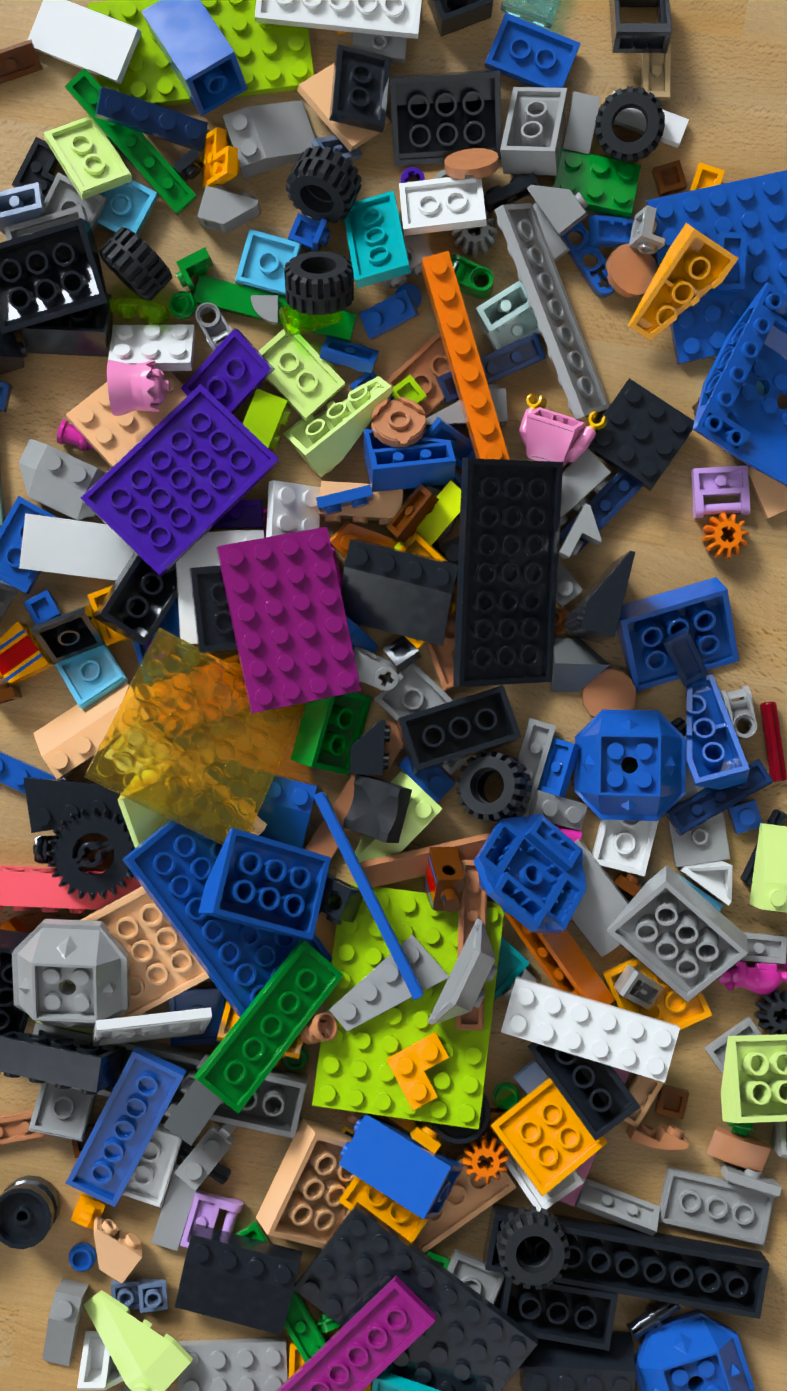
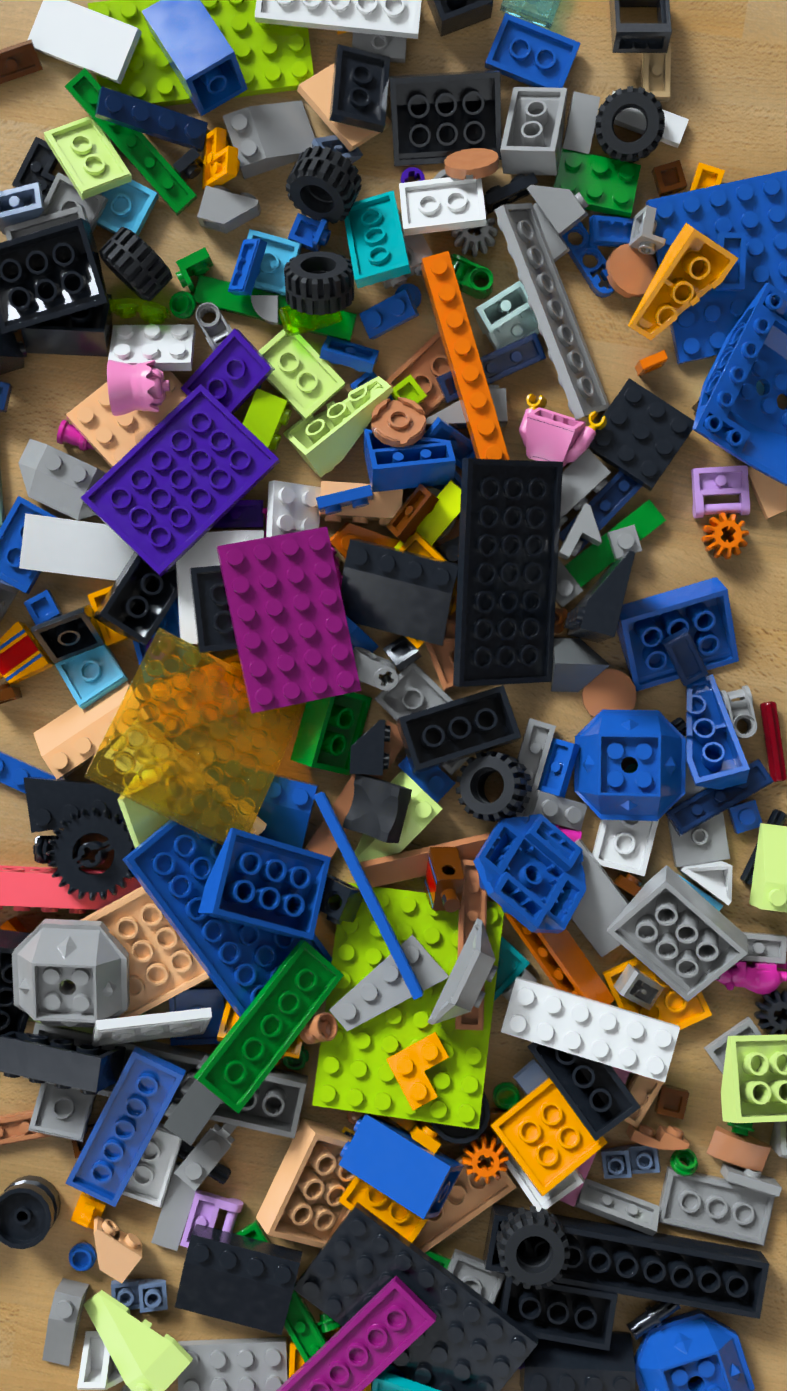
(247, 267): none -> blue plate
(597, 558): none -> green tile
(624, 540): none -> light grey plate
(630, 1160): none -> sand blue slope
(651, 363): none -> orange tile
(686, 1156): none -> green plate

